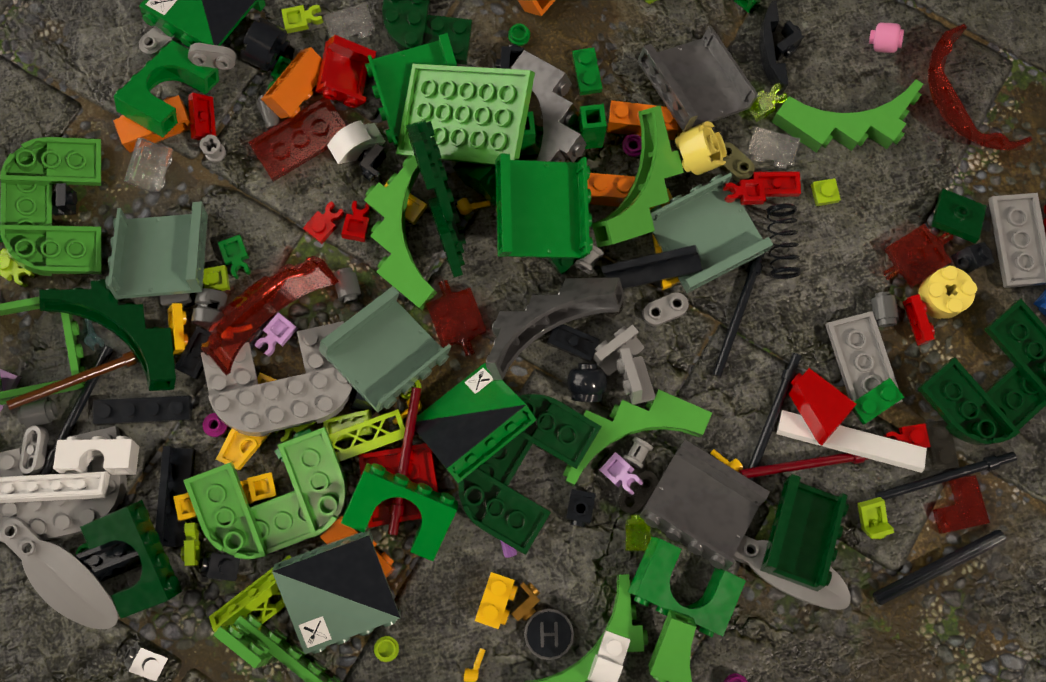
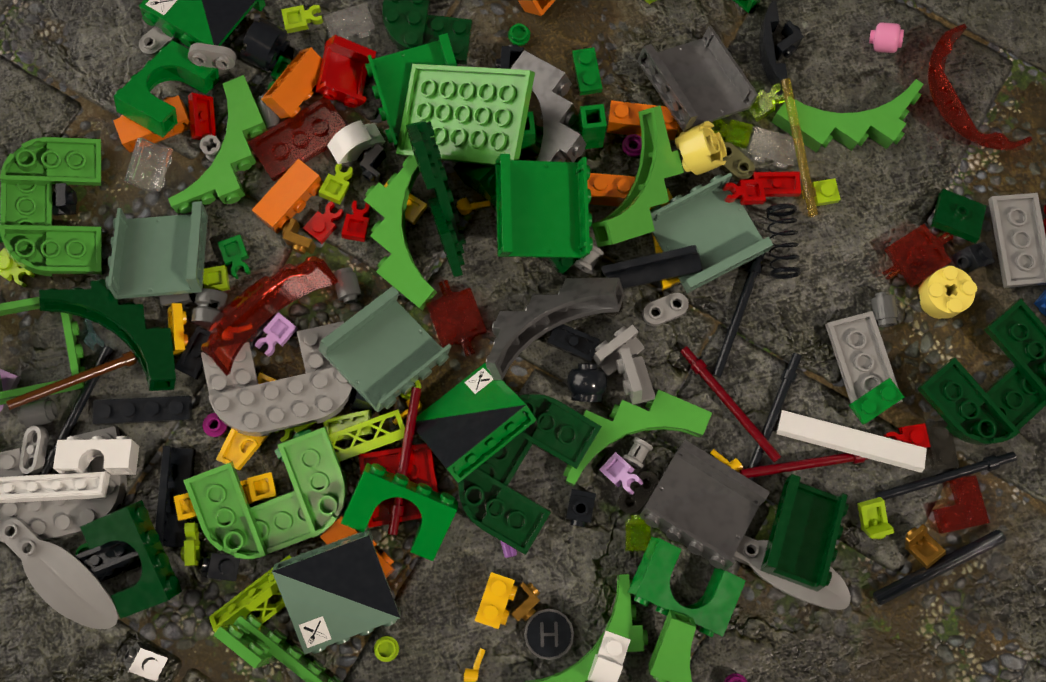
(235, 153): none -> bright green arch
(288, 196): none -> orange brick
(298, 242): none -> pearl gold bracket
(336, 187): none -> lime plate
(699, 367): none -> dark red bar
(736, 132): none -> clear neon green plate
(808, 191): none -> clear yellow bar
(820, 404): red slope -> none
(921, 327): red plate -> none
(923, 546): none -> pearl gold bracket

